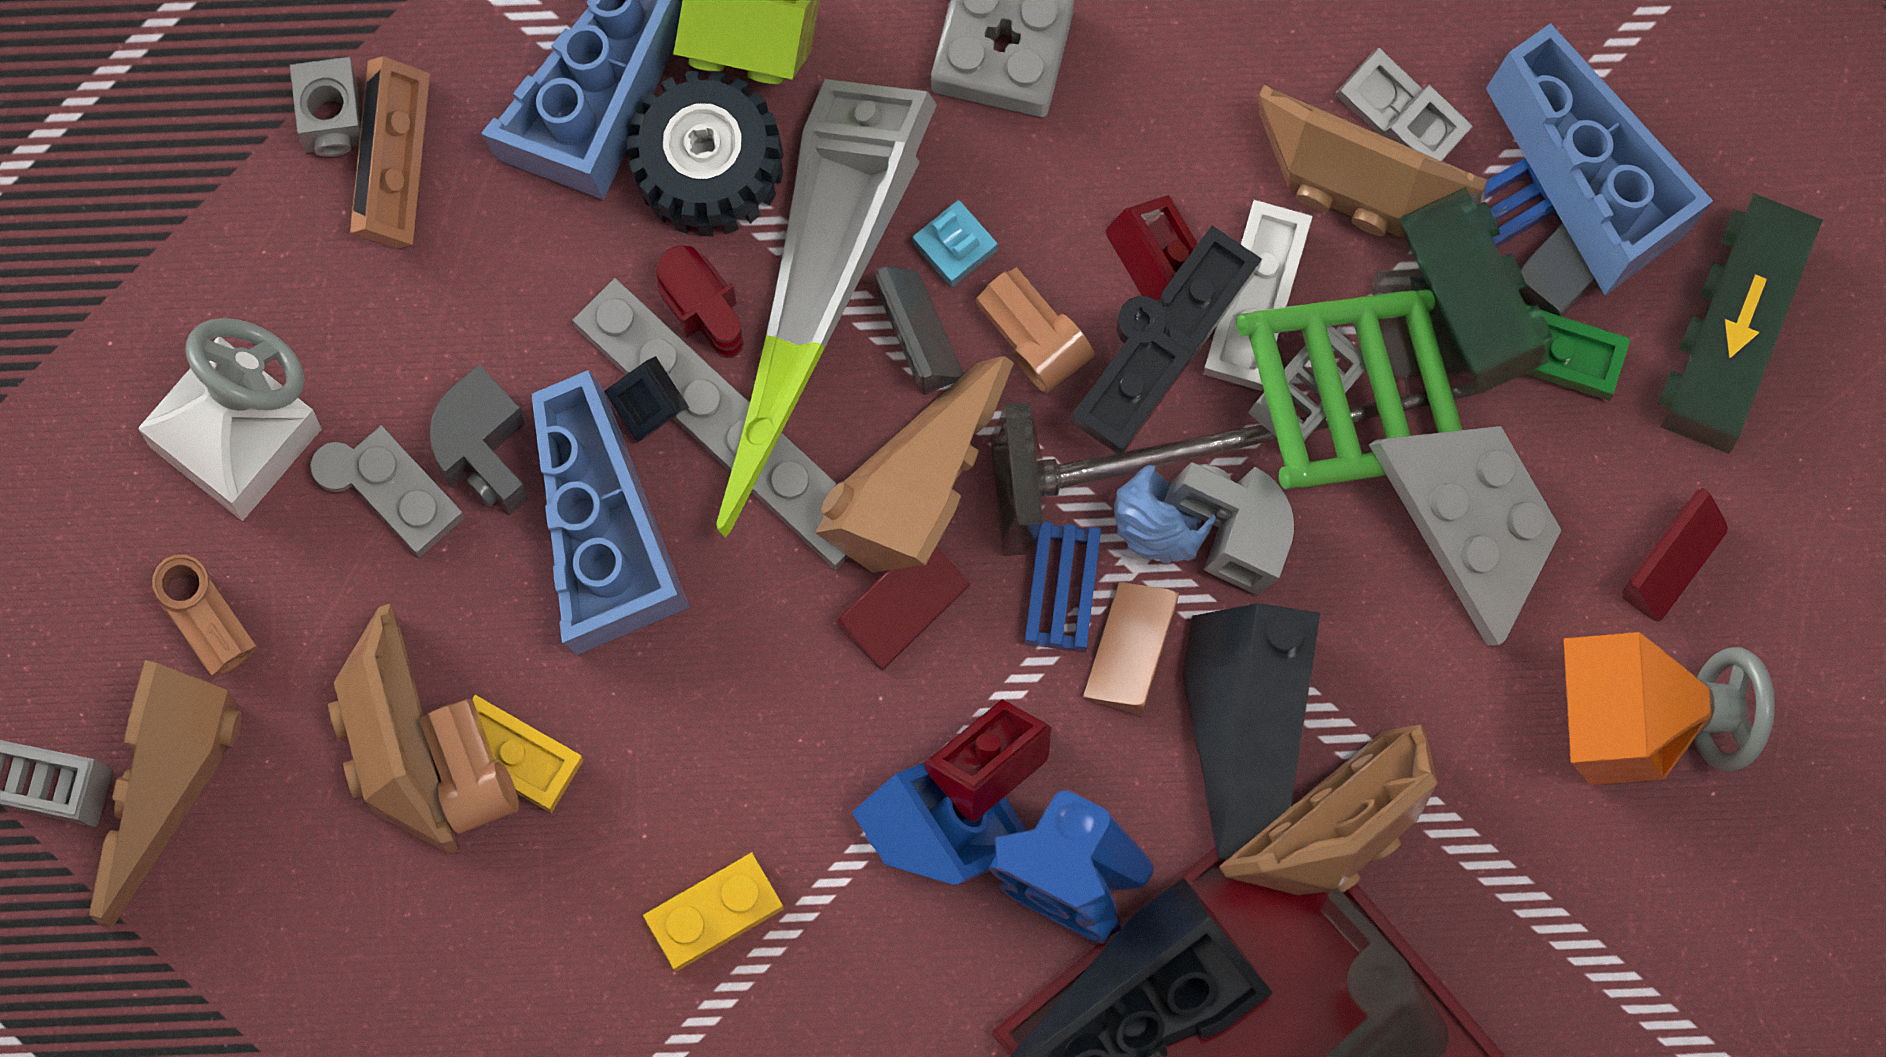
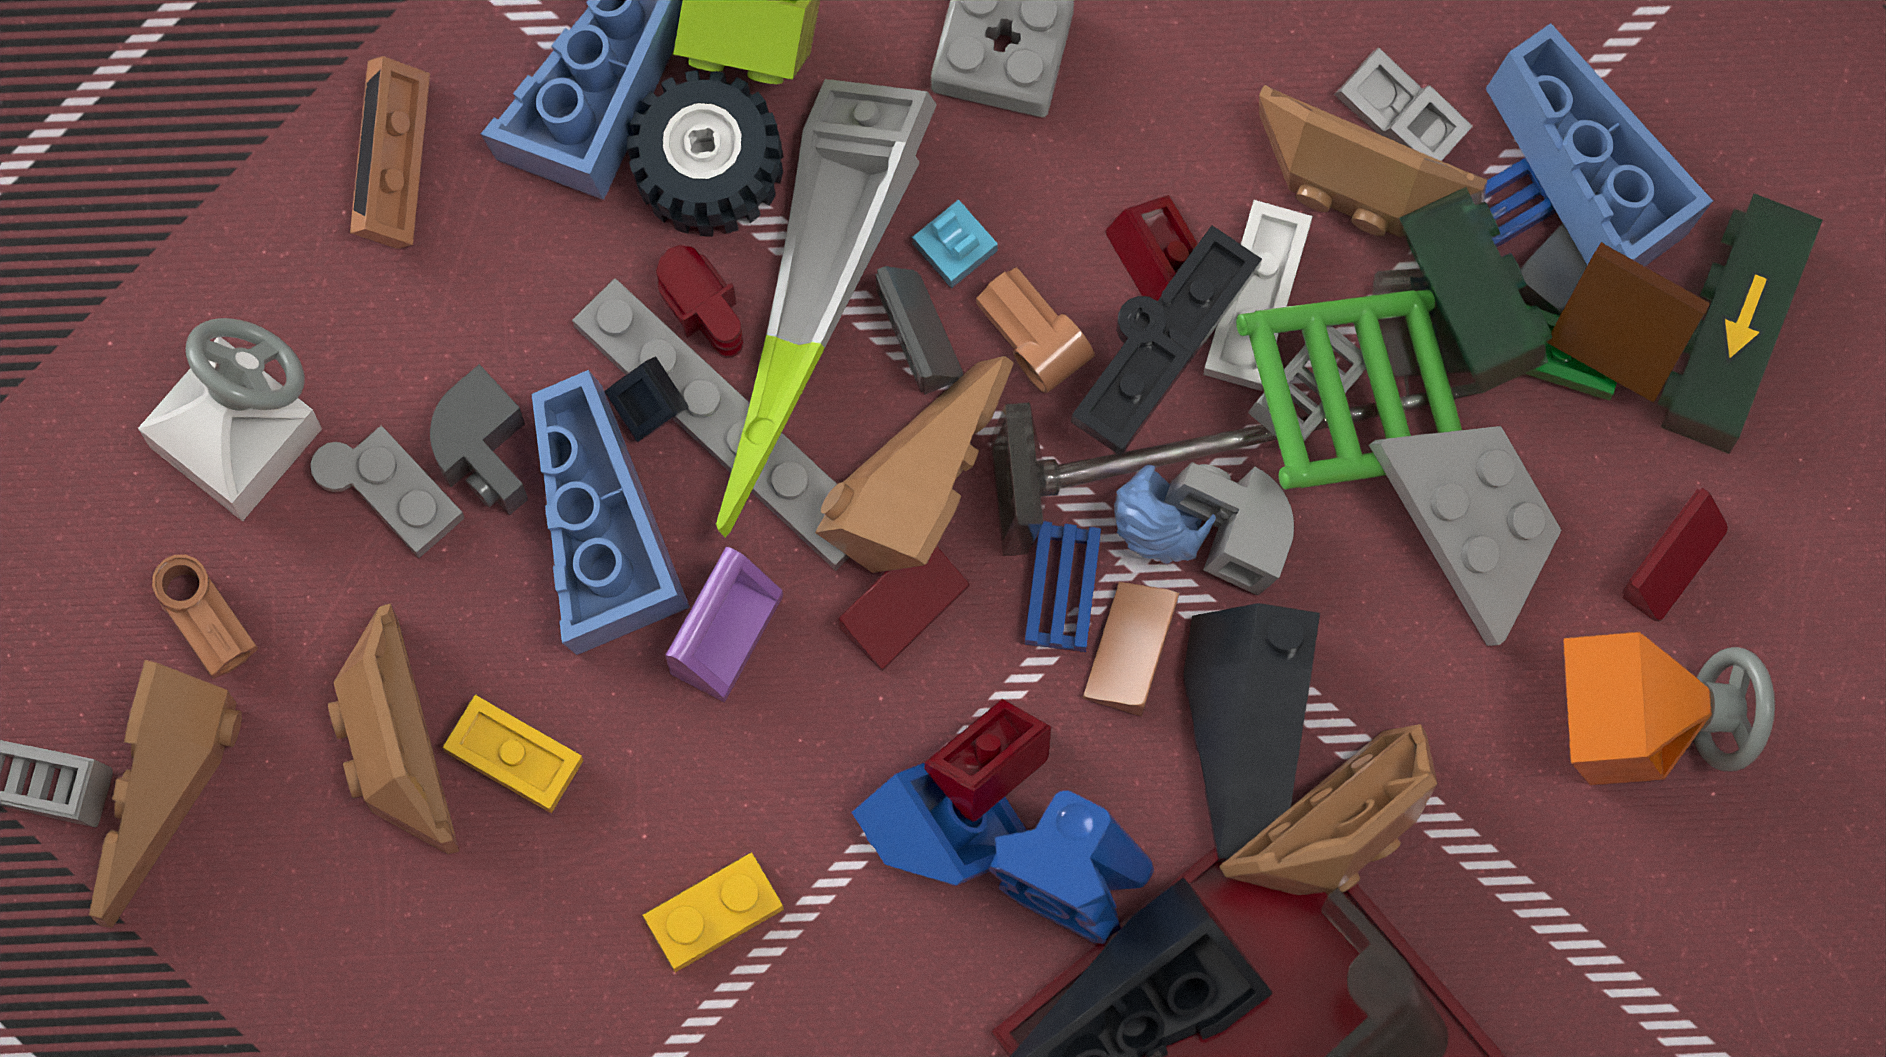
(321, 83): light grey brick -> none
(472, 783): nougat piece -> none
(724, 625): none -> medium lavender tile
(1627, 322): none -> reddish brown tile

